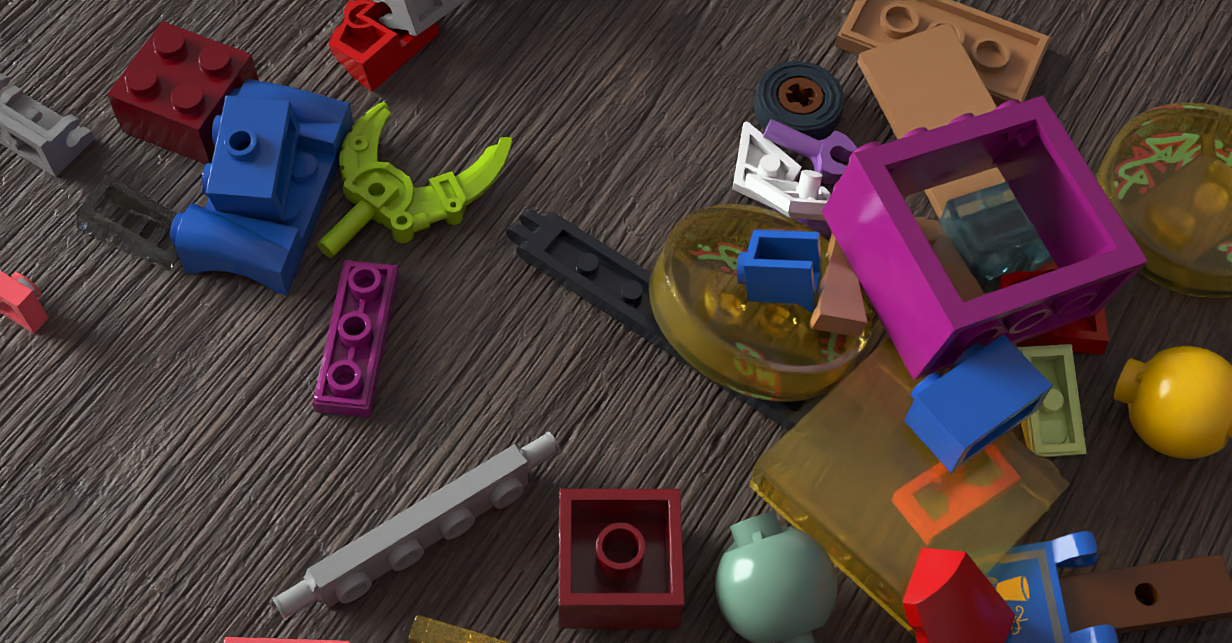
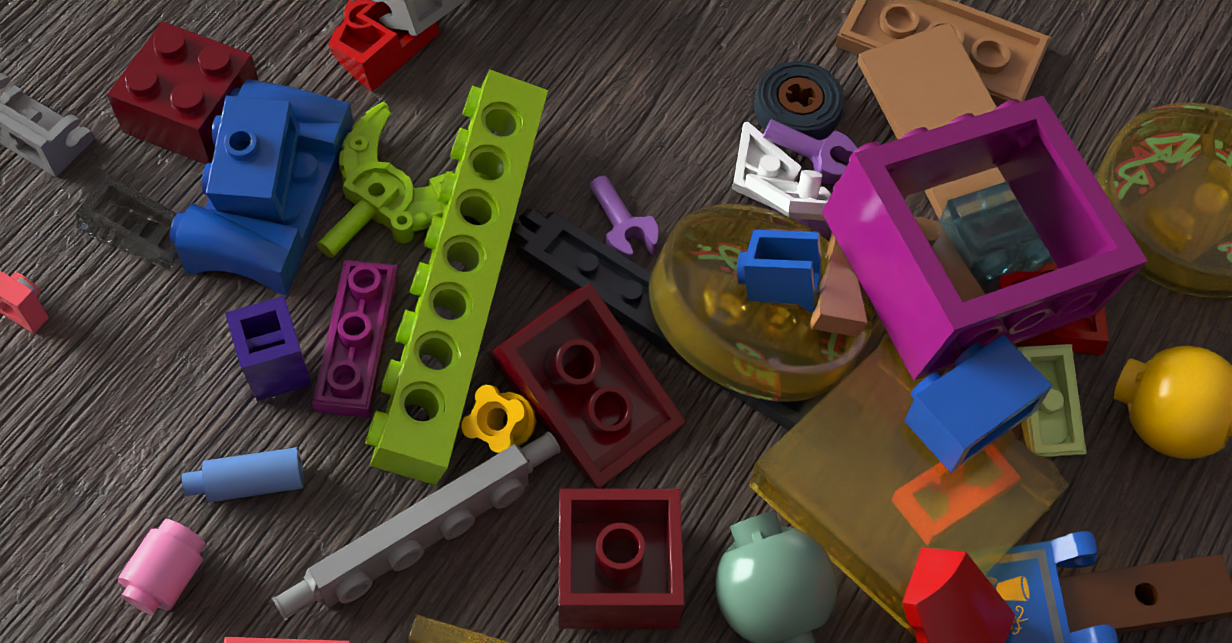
(161, 567): none -> bright pink brick
(246, 475): none -> medium blue cylinder
(268, 348): none -> dark purple brick
(425, 447): none -> lime brick
(488, 415): none -> yellow brick
(588, 385): none -> dark red slope
(624, 224): none -> medium lavender bar

